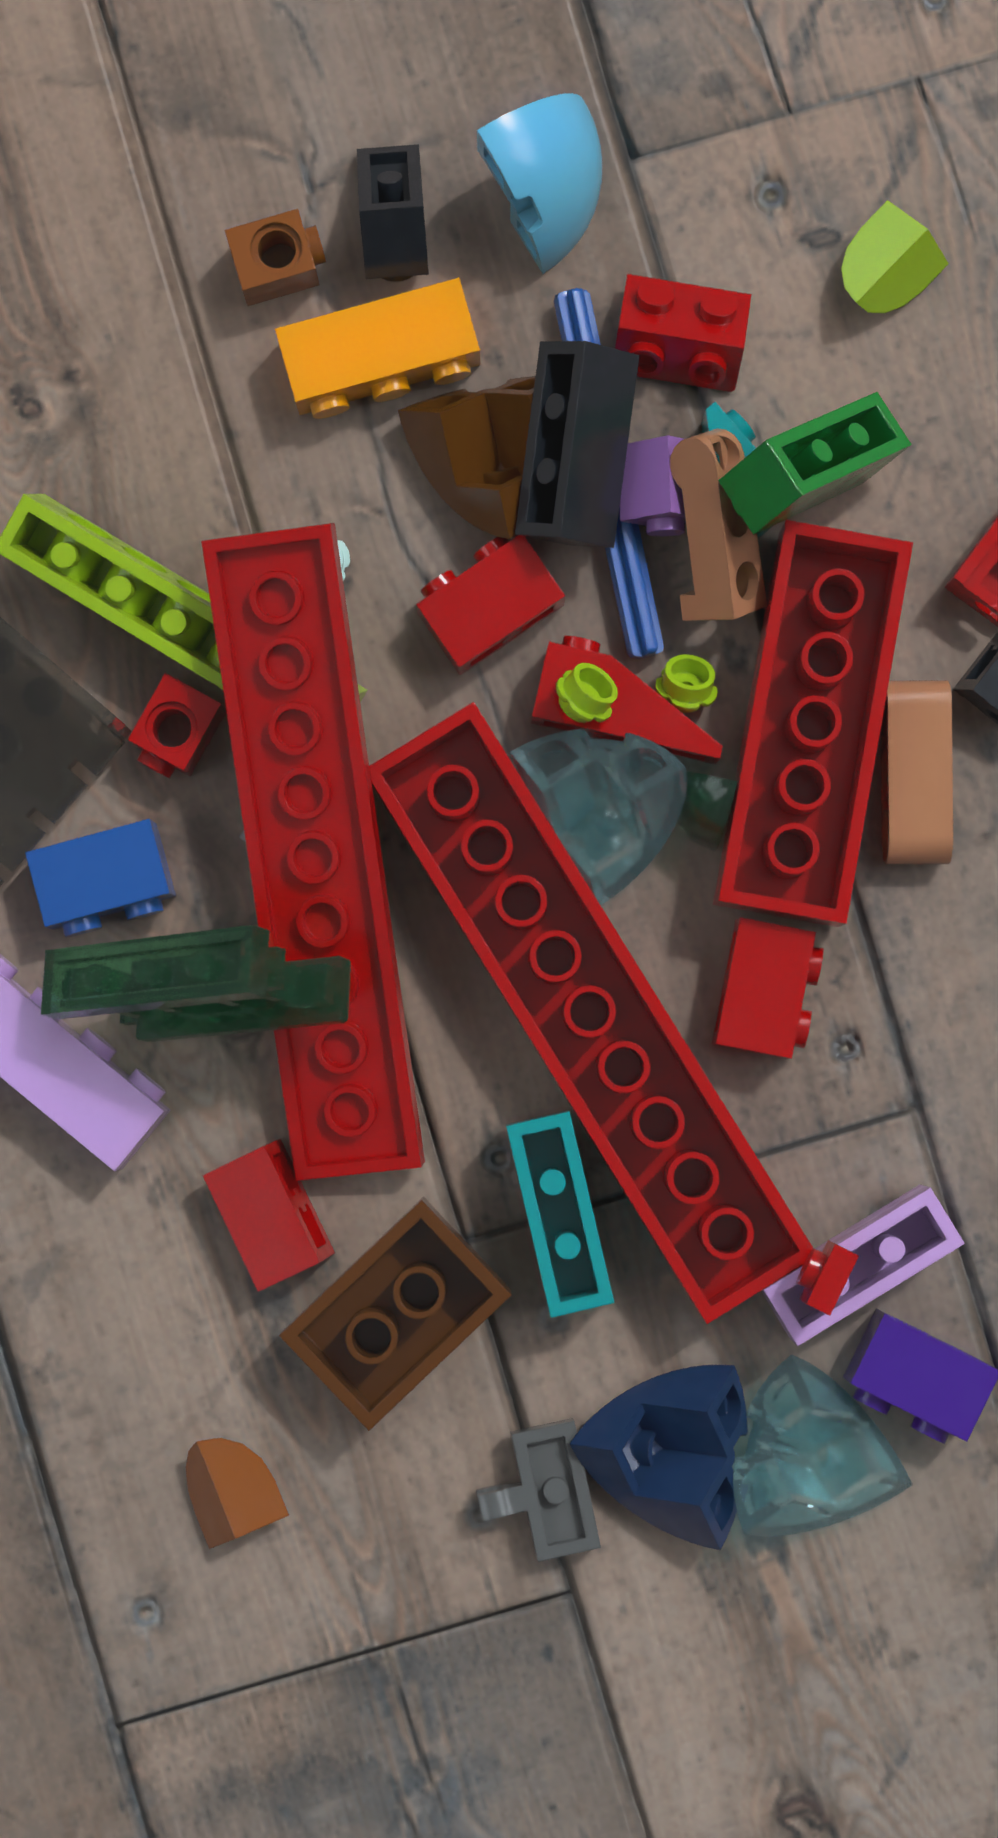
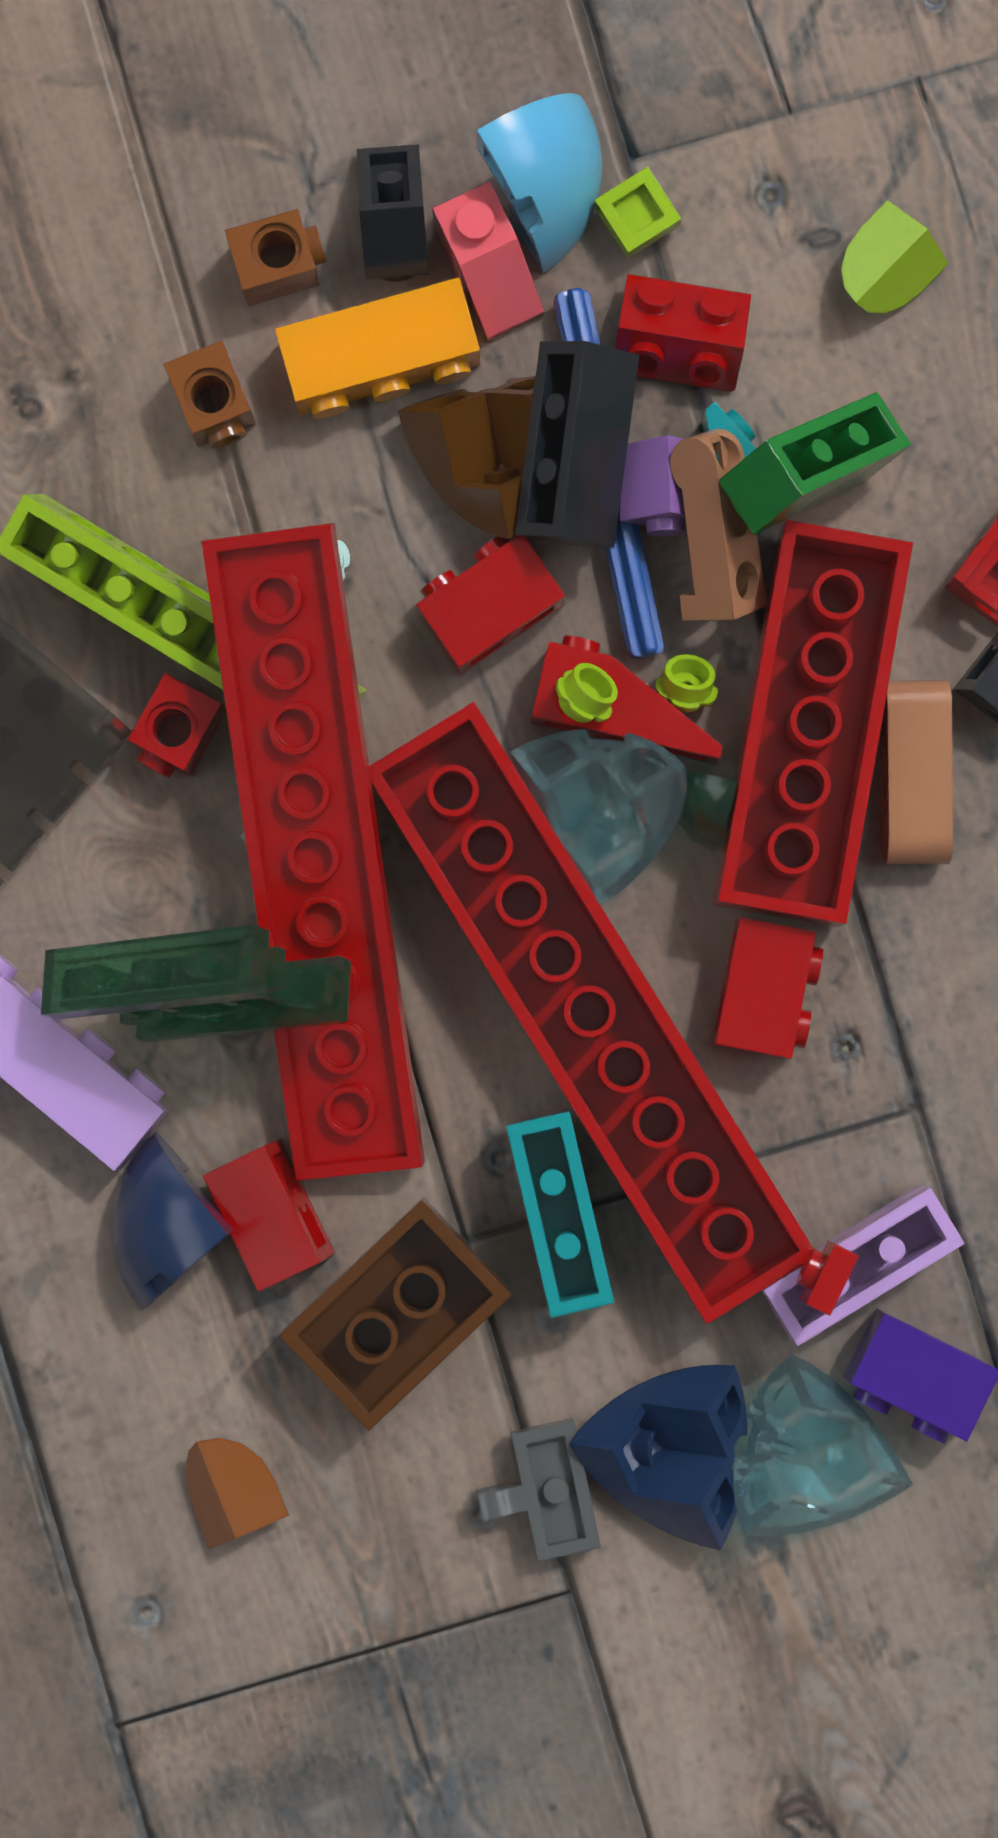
(101, 877): blue brick -> none
(160, 1222): none -> dark blue brick
(203, 370): none -> dark orange brick
(487, 260): none -> coral slope
(637, 212): none -> lime plate

